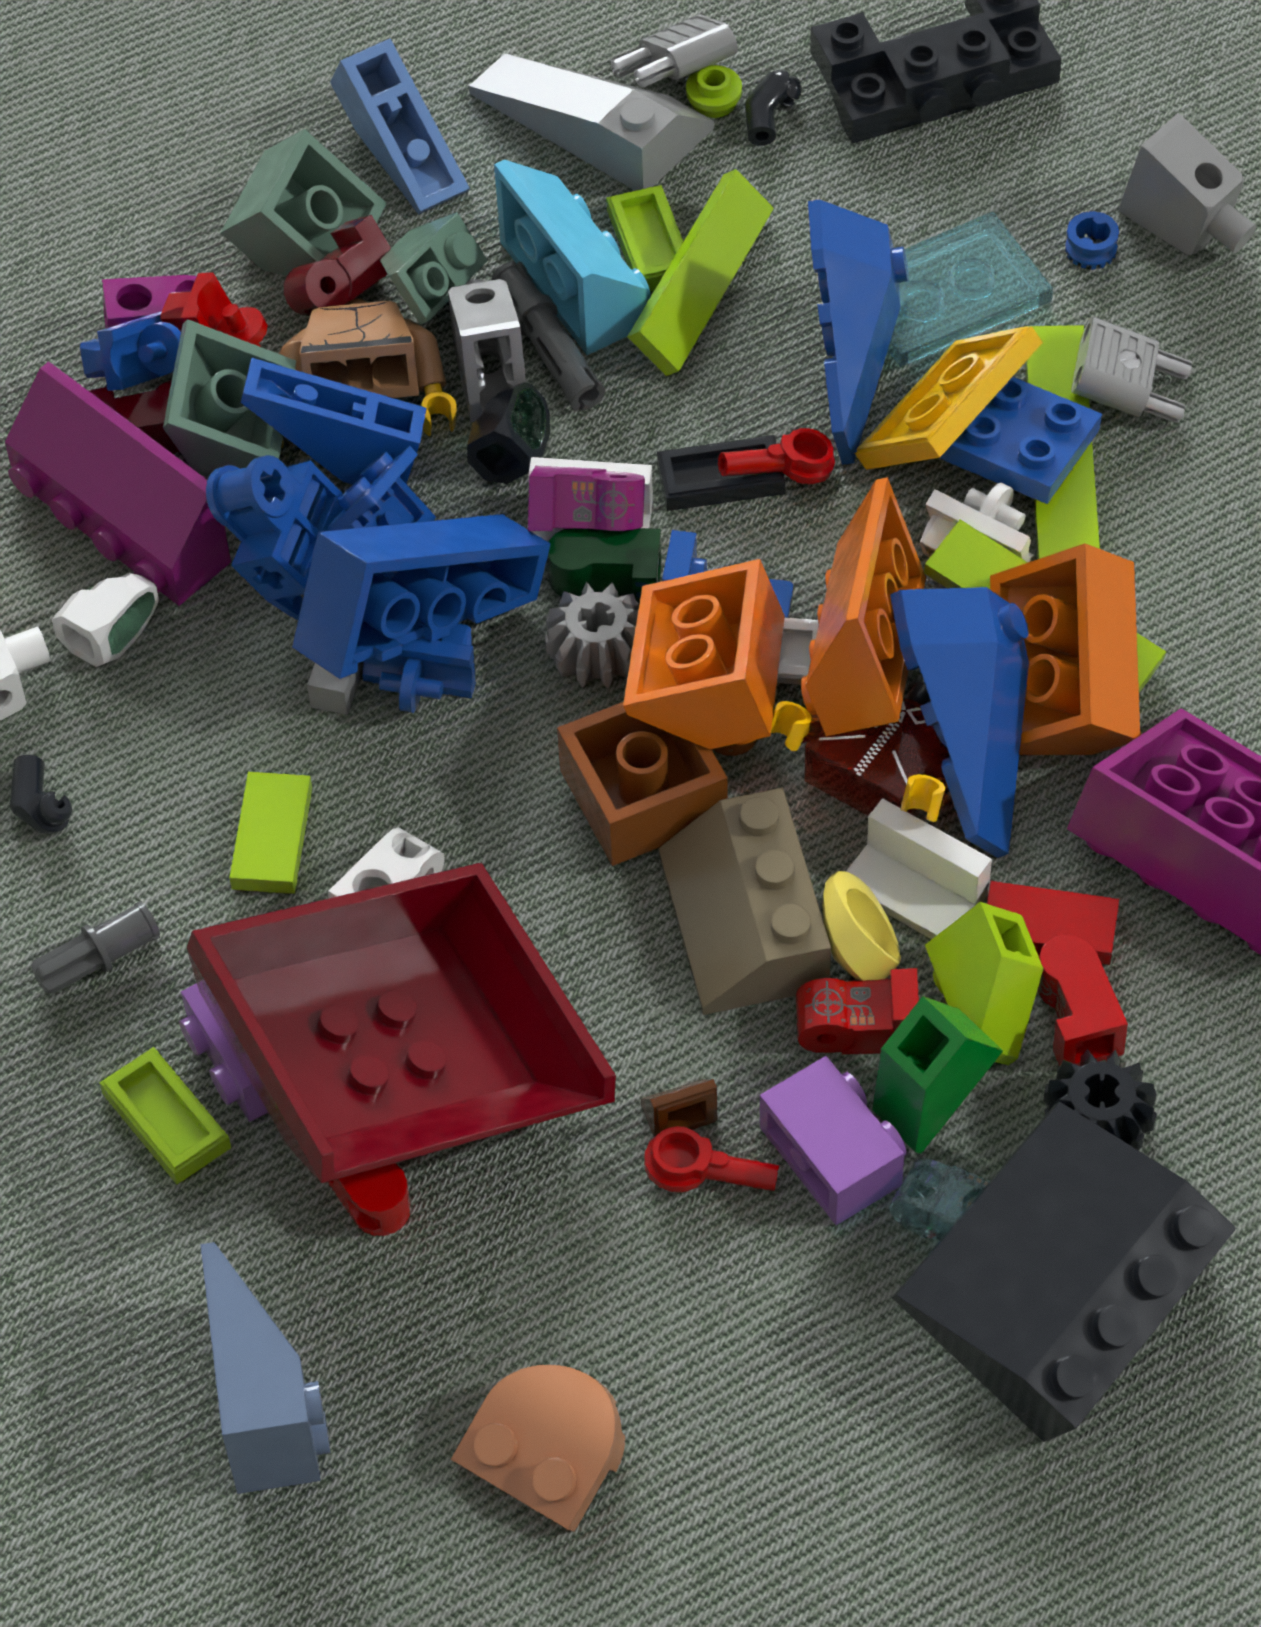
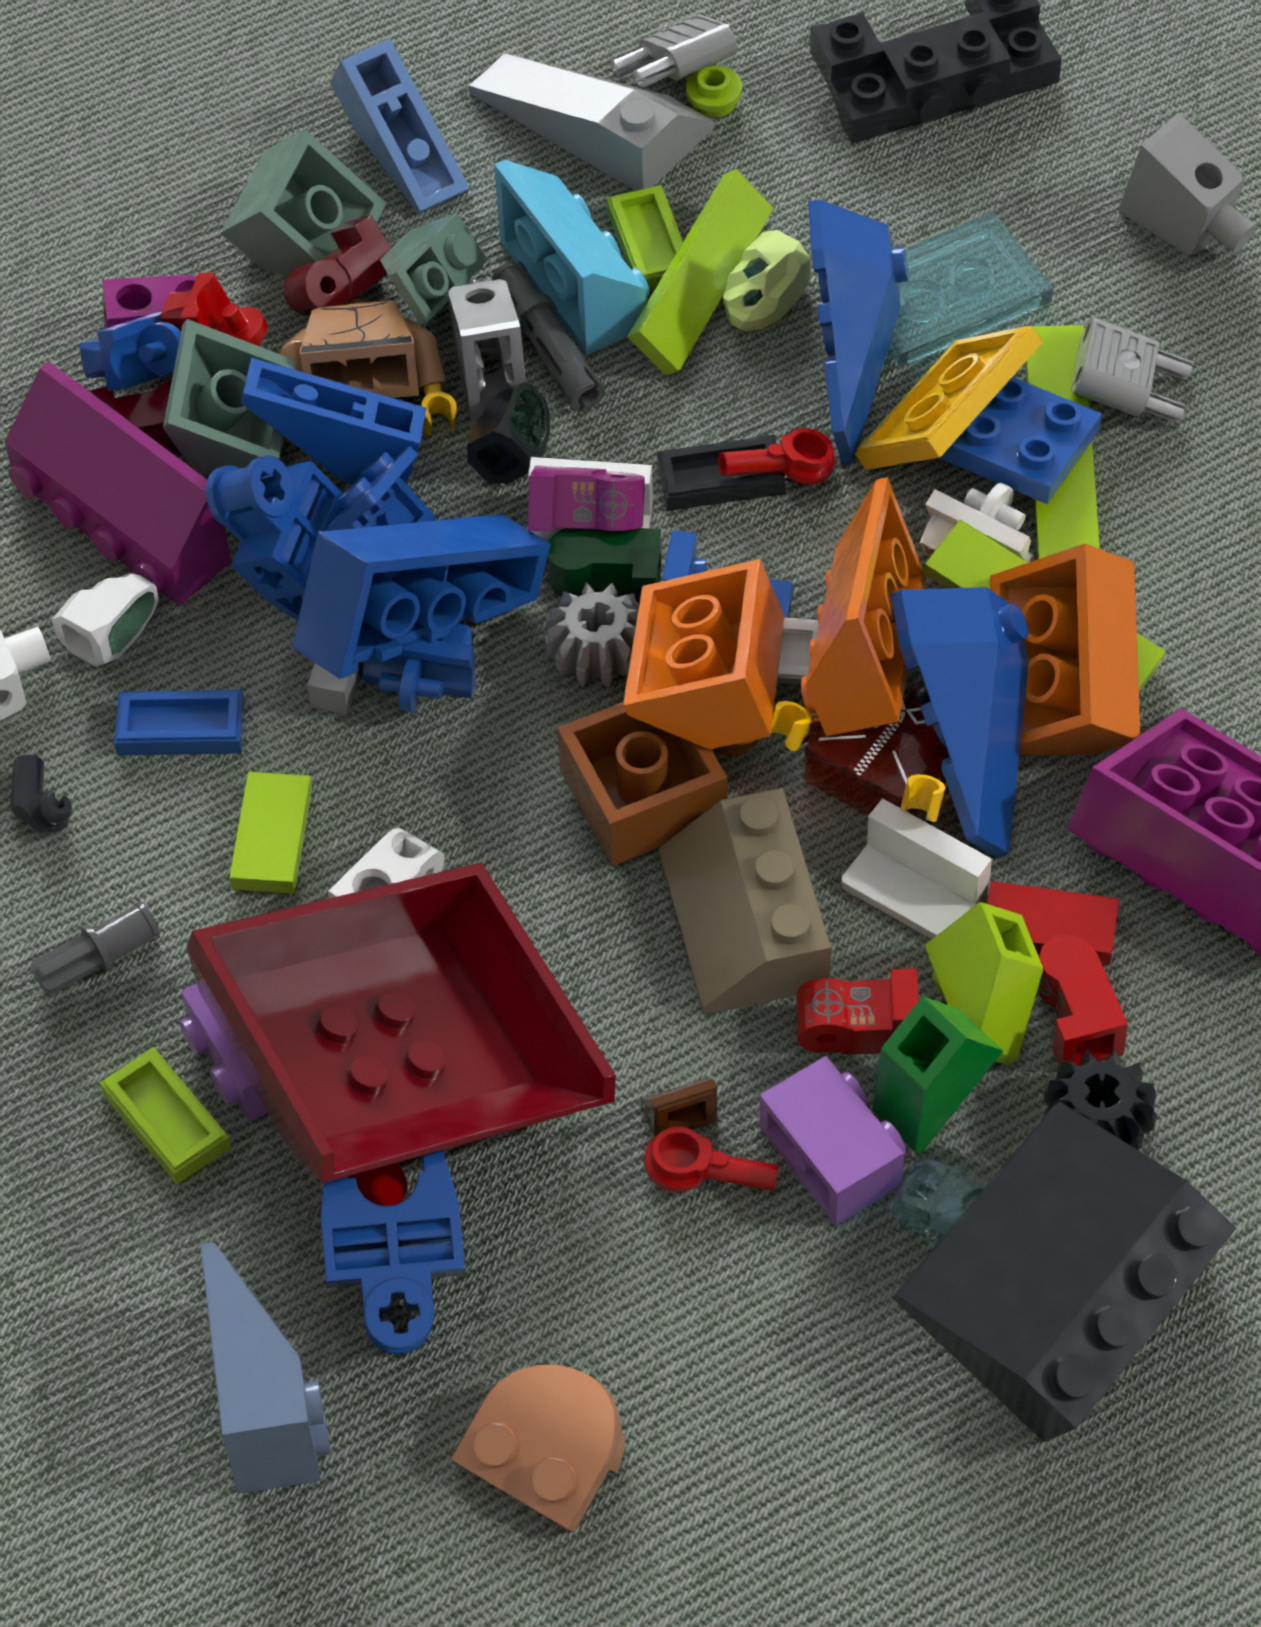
(179, 722): none -> blue tile
(395, 1272): none -> blue piece
(766, 281): none -> yellowish green rock
(774, 89): black arm -> none
(858, 928): light yellow hat -> none
(1084, 250): blue bush -> none

